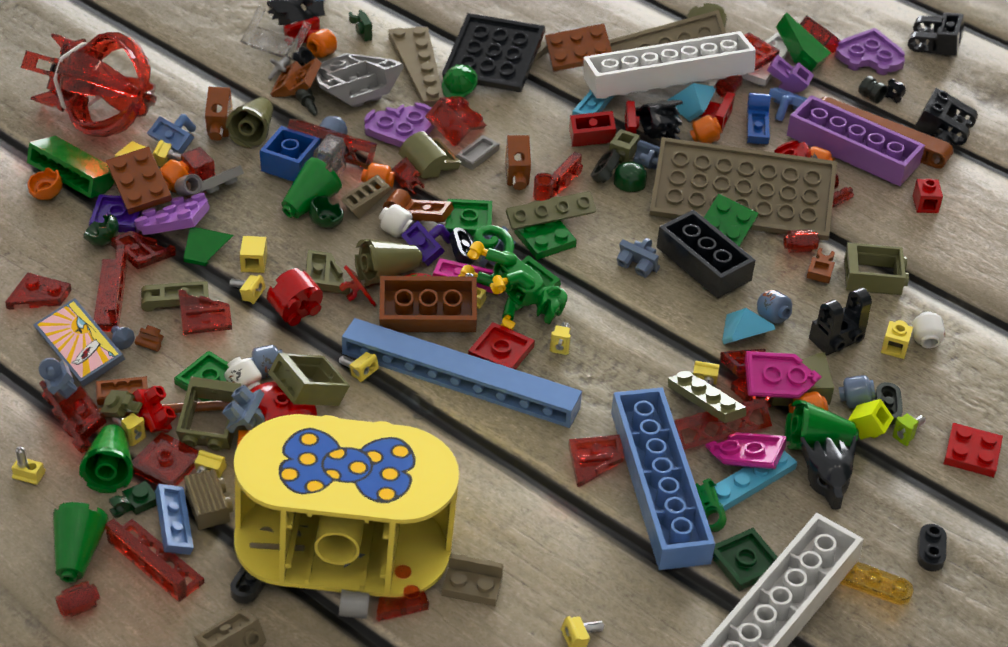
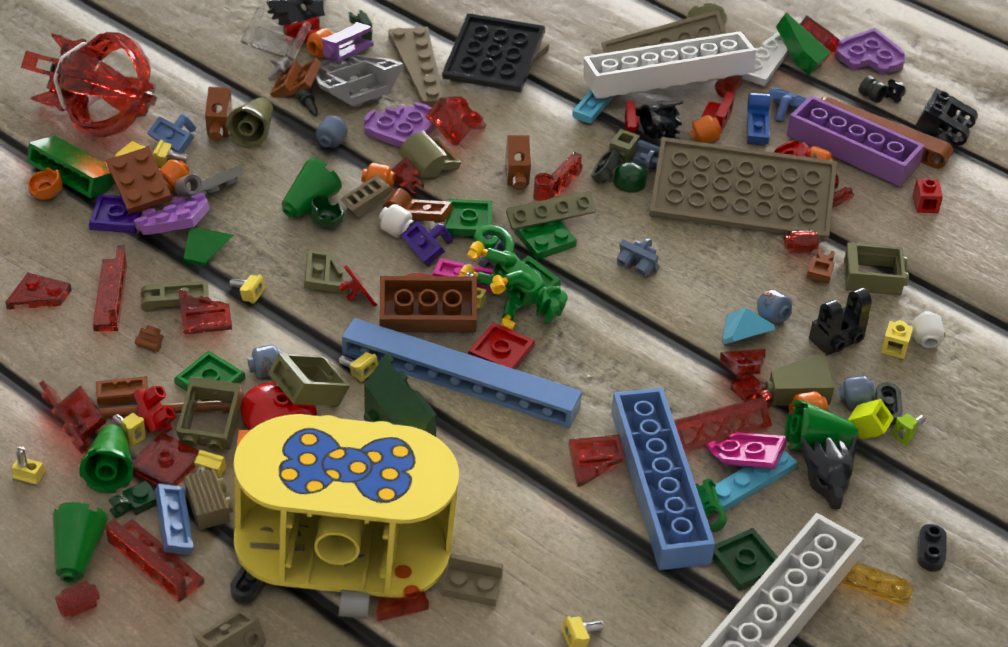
(57, 377): sand blue hips -> none
(79, 342): tile -> none
(101, 233): dark green hair -> none
(118, 403): olive plate -> none
(122, 337): sand blue rock -> none
(142, 250): clear red wing -> none
(199, 163): clear red brick -> none
(243, 372): white head -> none
(246, 411): sand blue hips -> none
(253, 254): light yellow brick -> none
(287, 153): blue brick -> none
(295, 296): red brick -> none
(303, 56): black plate -> none
(331, 152): clear brick -> none
(346, 42): none -> medium lavender window
(350, 141): clear red fence -> none
(384, 259): olive cone -> none
(391, 399): none -> dark green wedge
(459, 81): green piece -> none
(460, 243): black plate -> none
(478, 152): light grey tile -> none
(560, 339): light yellow piece -> none
(571, 46): dark orange plate -> none
(592, 128): red brick -> none
(695, 100): medium azure slope -> none
(705, 253): black brick -> none
(706, 371): light yellow piece -> none
(707, 396): olive plate -> none
(731, 218): green plate -> none
(764, 52): clear red wing -> none
(778, 375): dark pink tile -> none
(792, 78): medium lavender brick -> none
(944, 36): black brick -> none
(973, 450): red plate -> none

